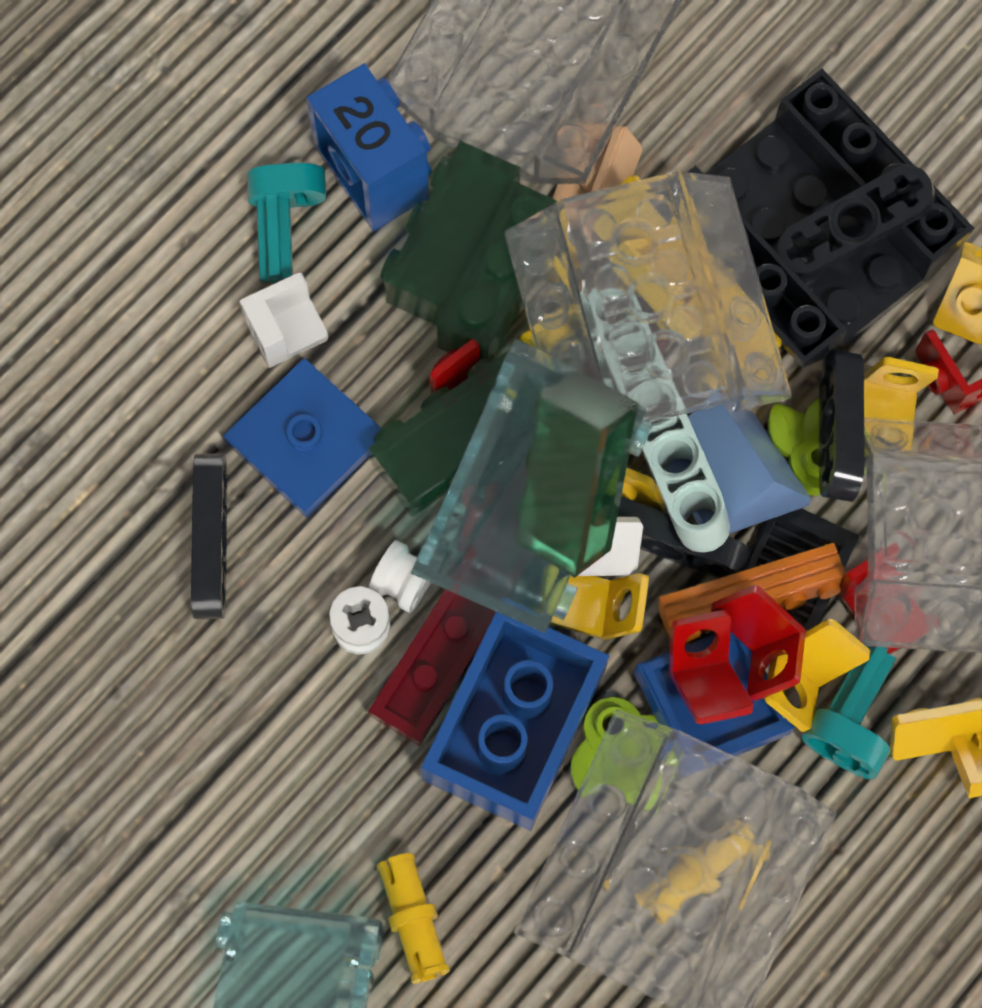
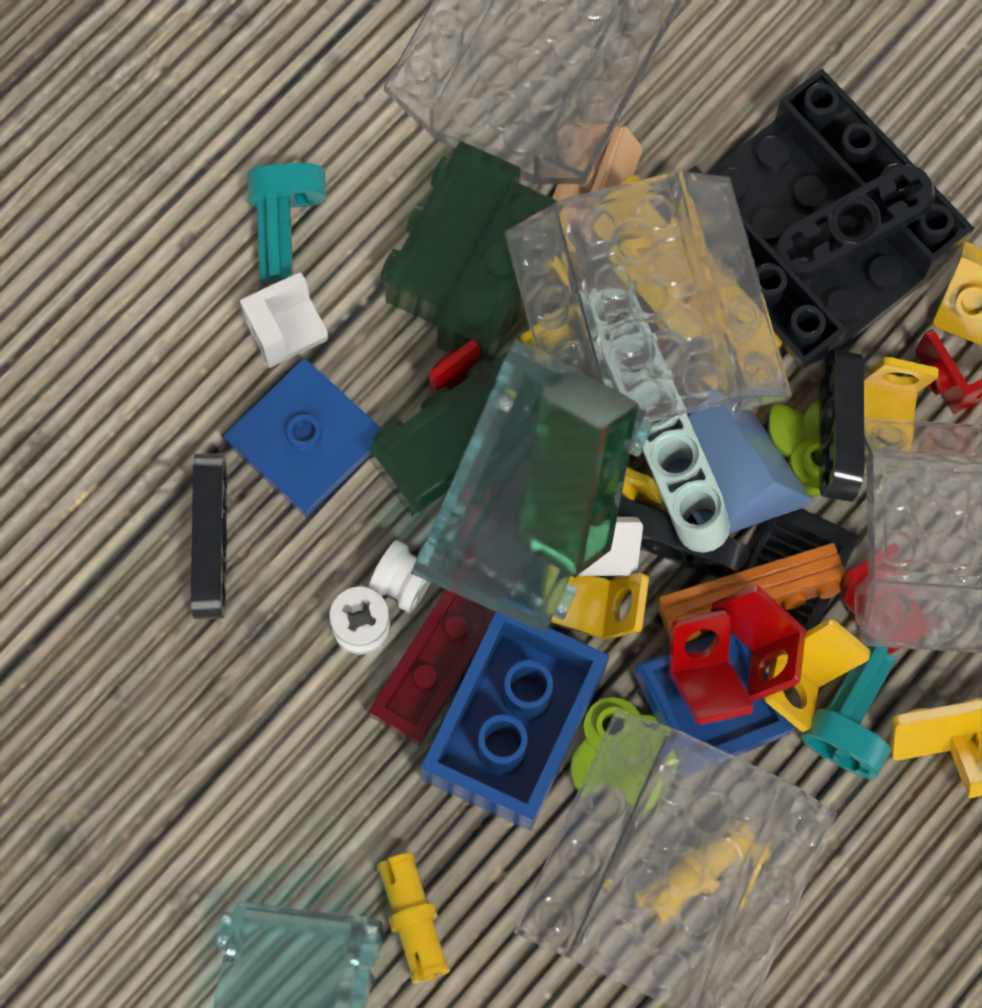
(370, 145): blue brick -> none

